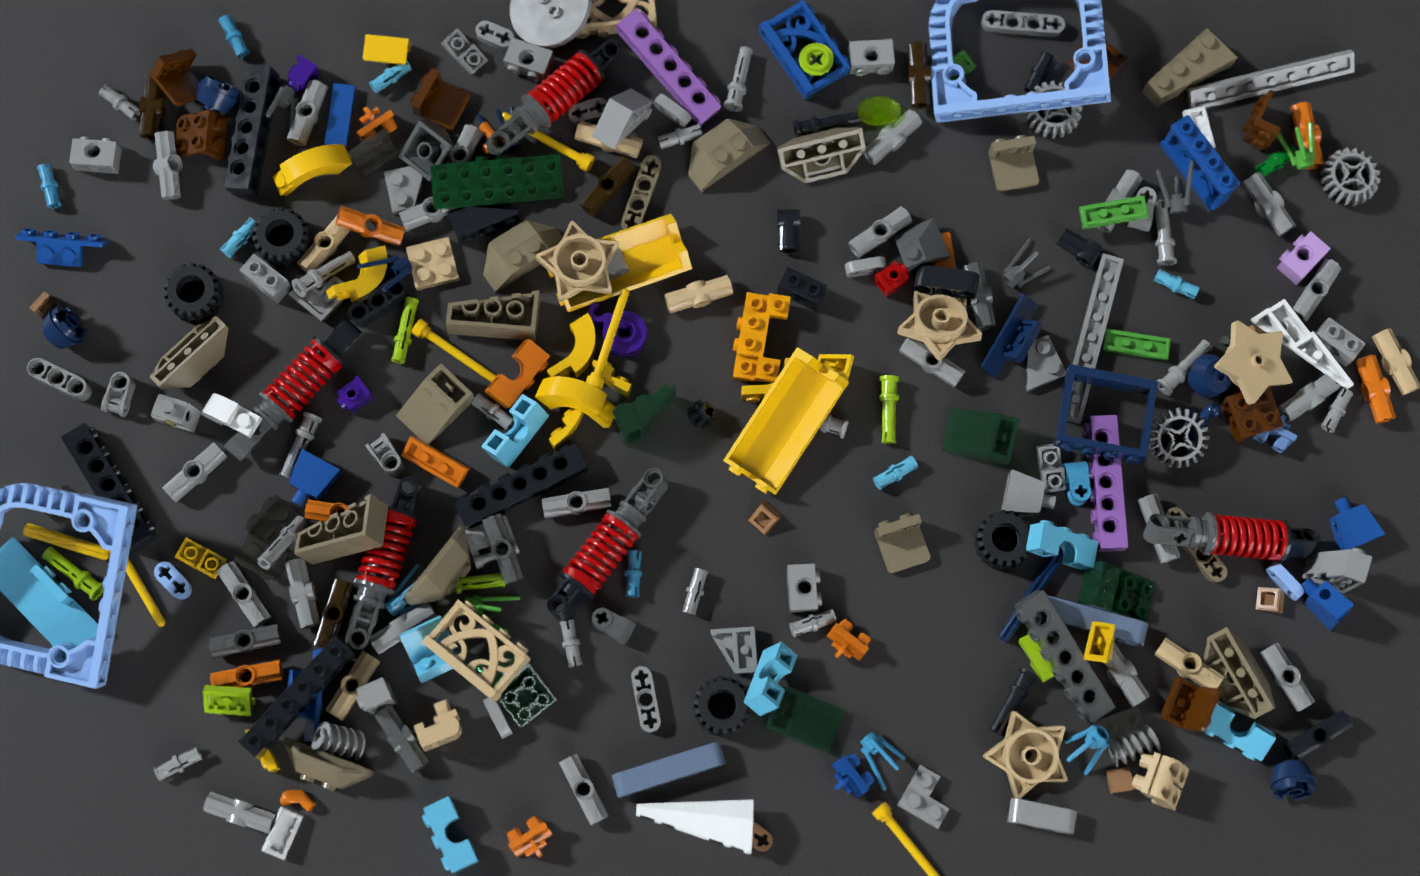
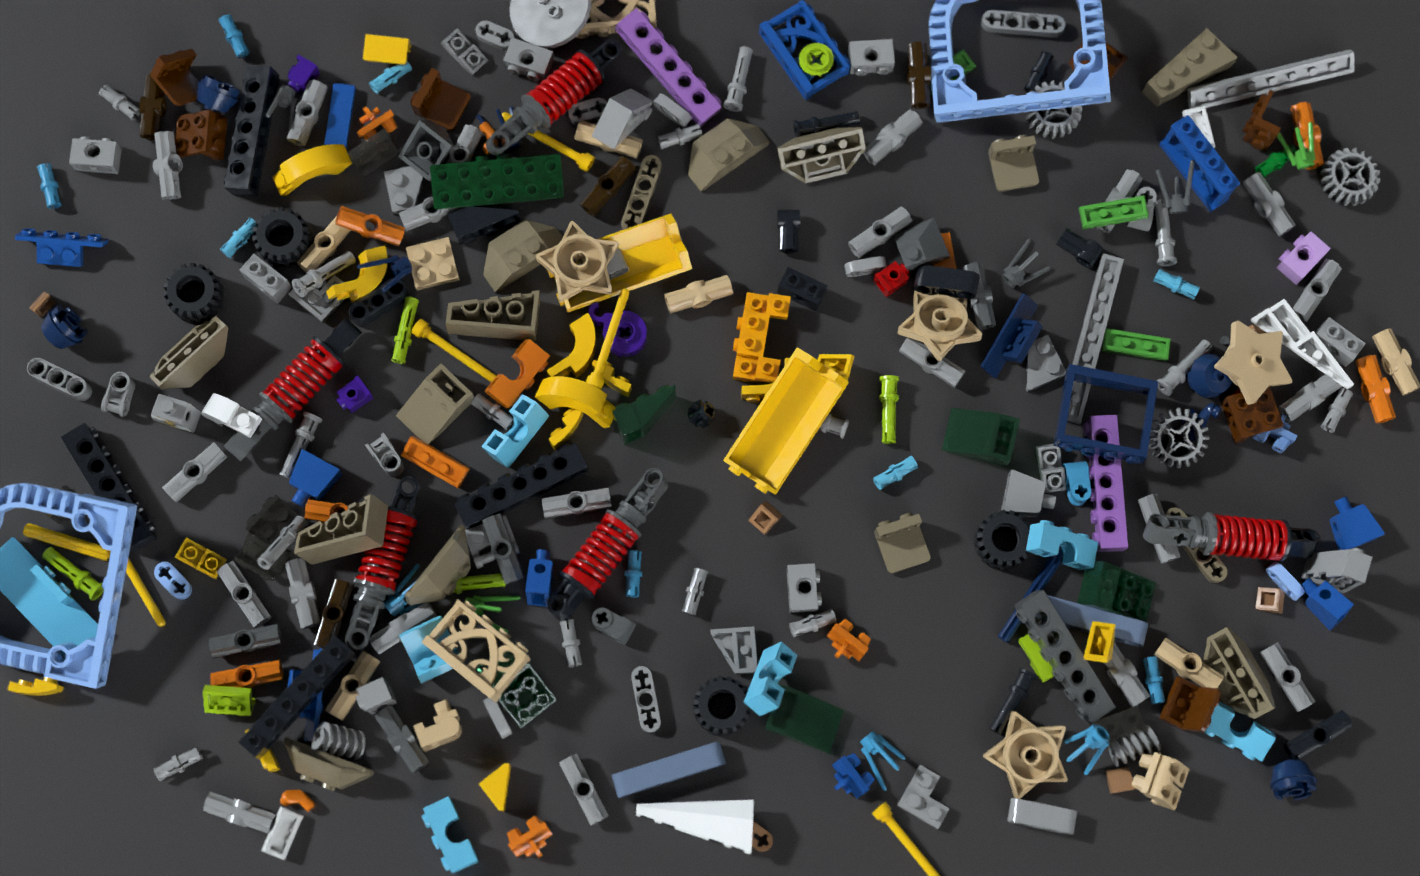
(40, 687): none -> yellow slope
(497, 786): none -> yellow slope
(539, 579): none -> blue torso
(879, 111): clear neon green dish -> none
(1154, 680): none -> dark azure pin

